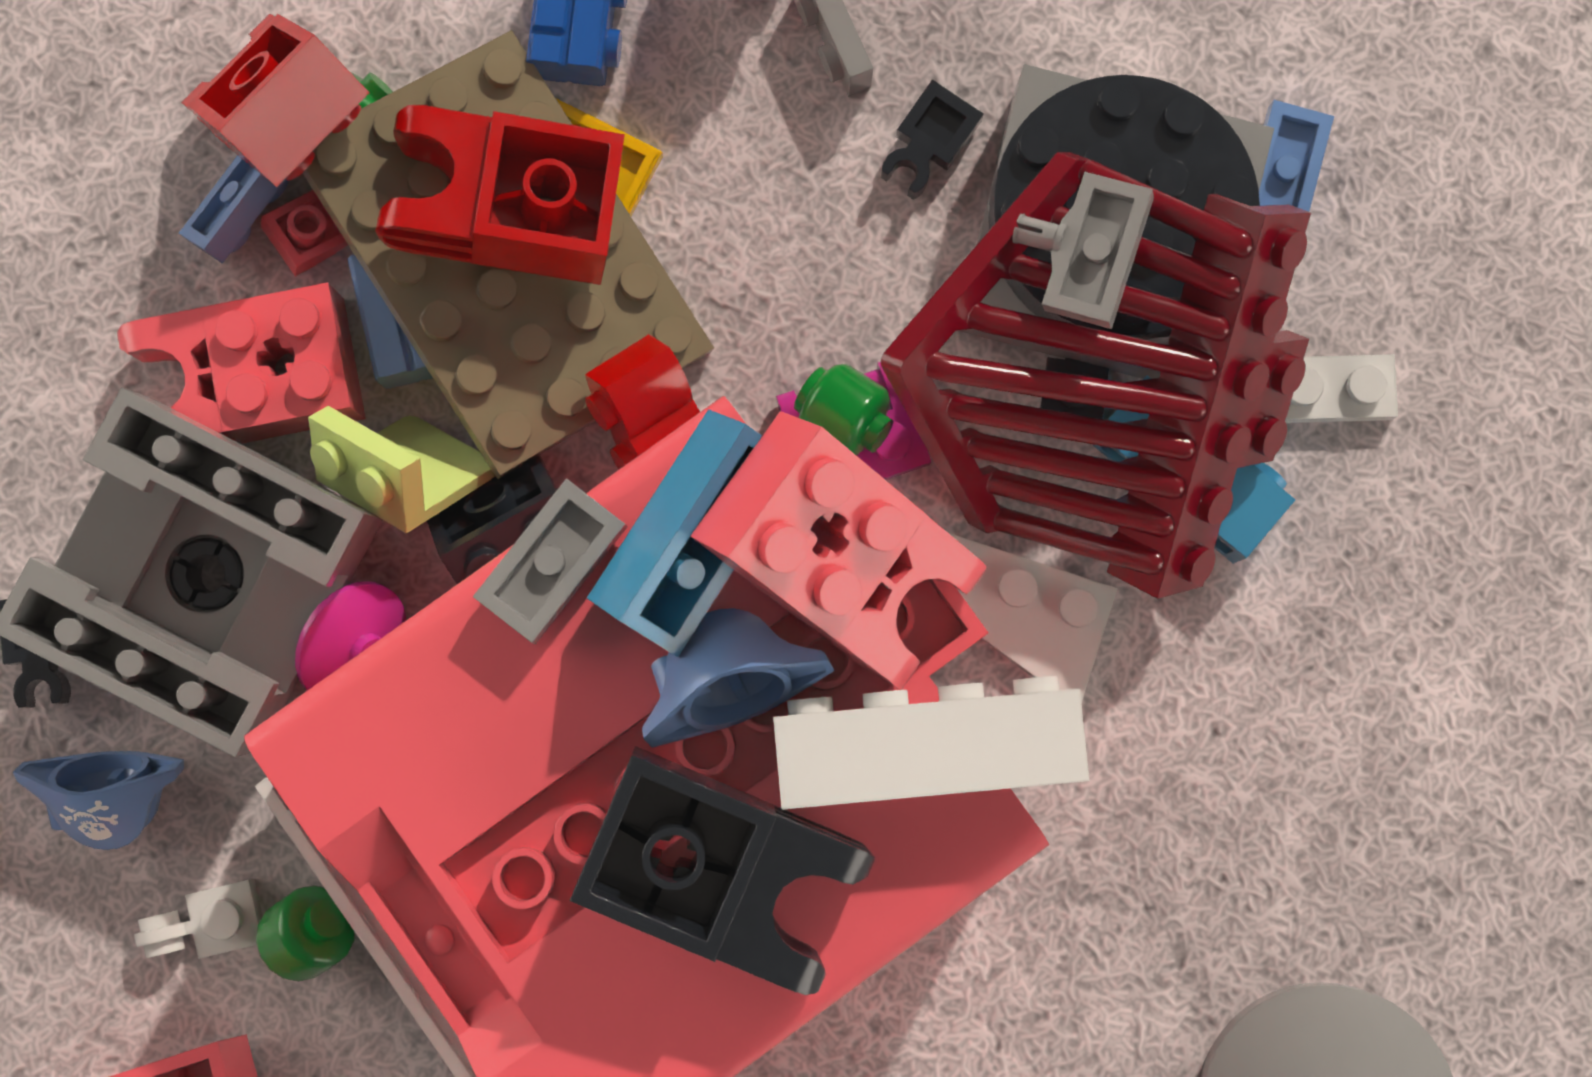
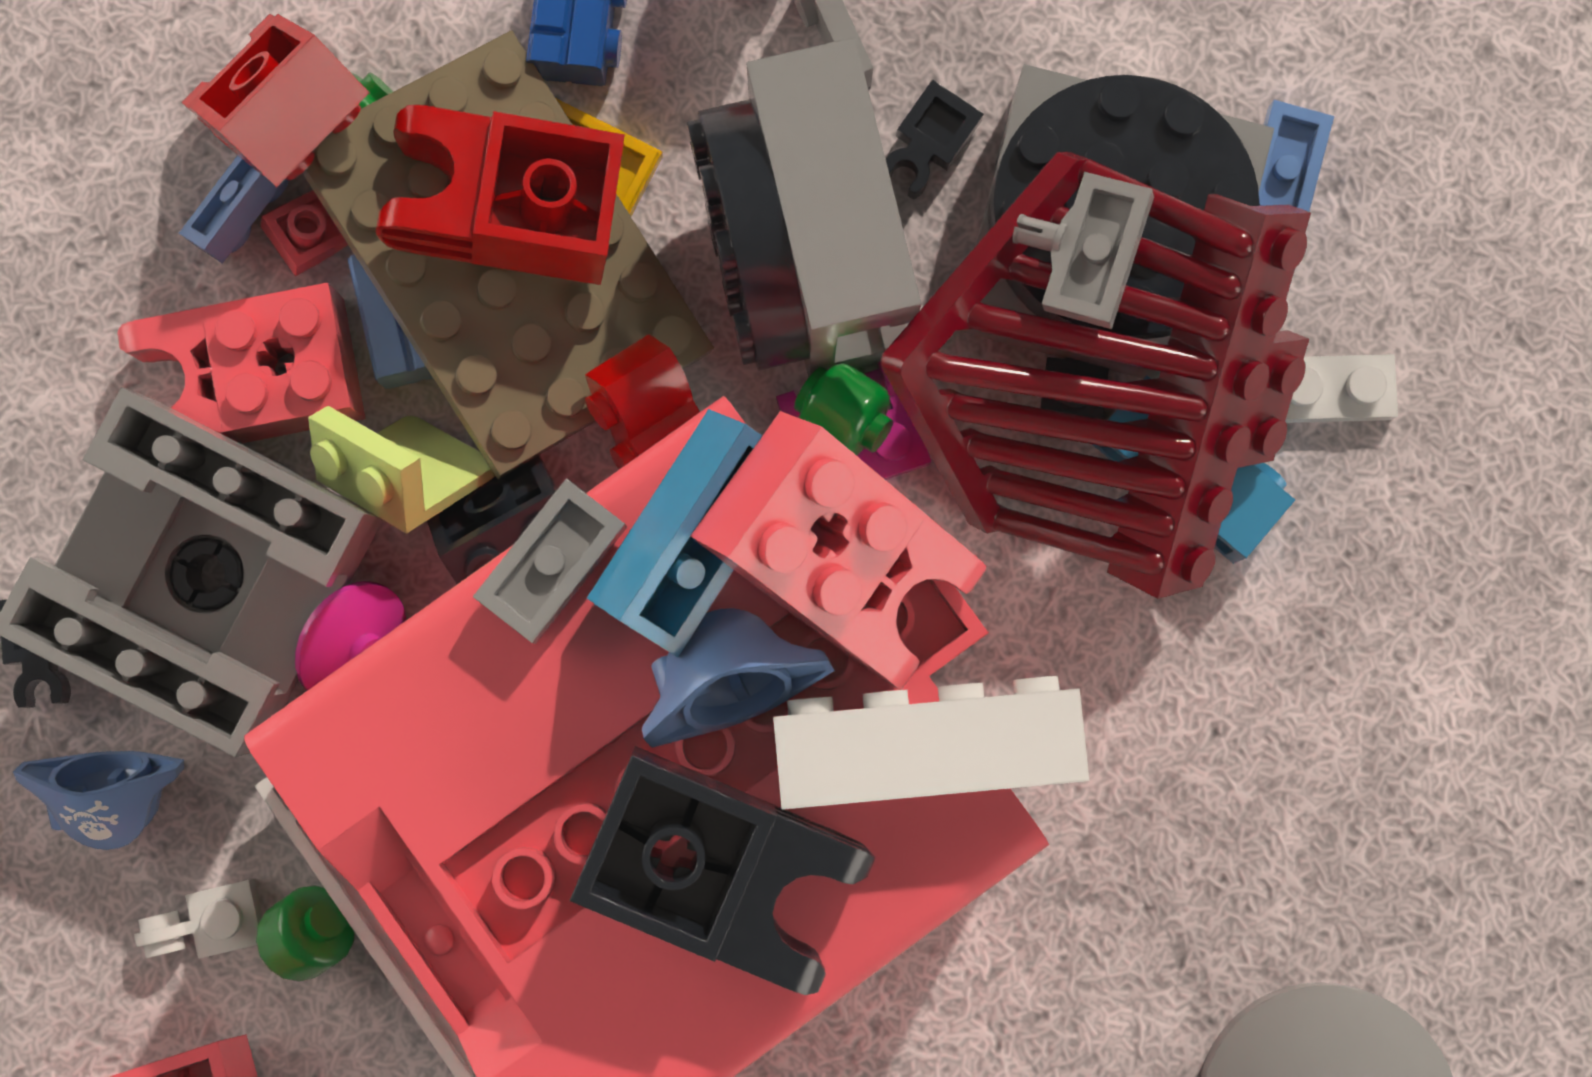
(805, 213): none -> light grey piece
(1040, 615): white wing -> none

